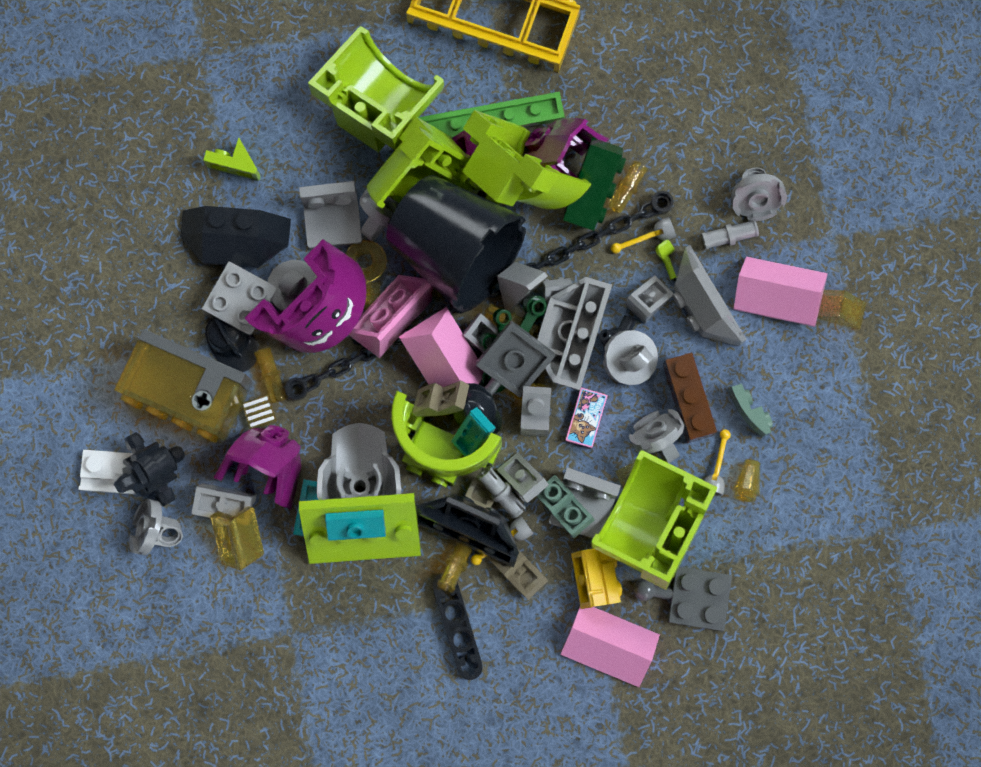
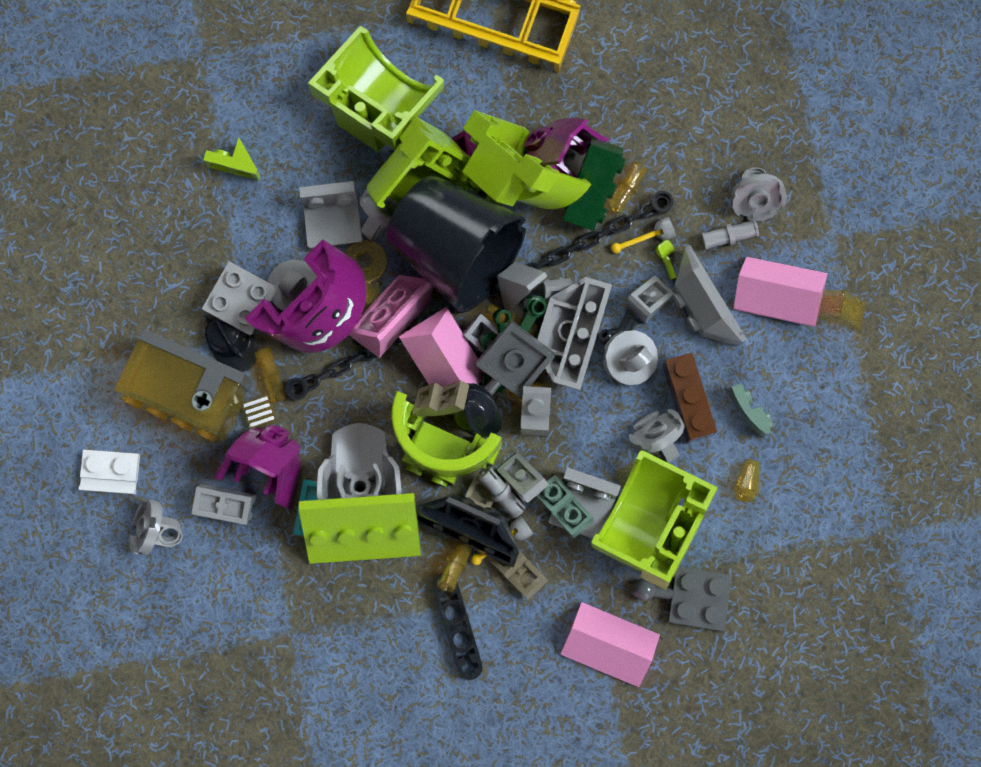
(149, 469): black piece -> none
(234, 235): black wedge -> none
(237, 538): clear yellow panel -> none
(355, 525): teal plate -> none
(473, 432): teal plate -> none
(523, 112): bright green plate -> none
(586, 418): tile -> none
(596, 578): yellow brick -> none
(715, 479): hinge -> none

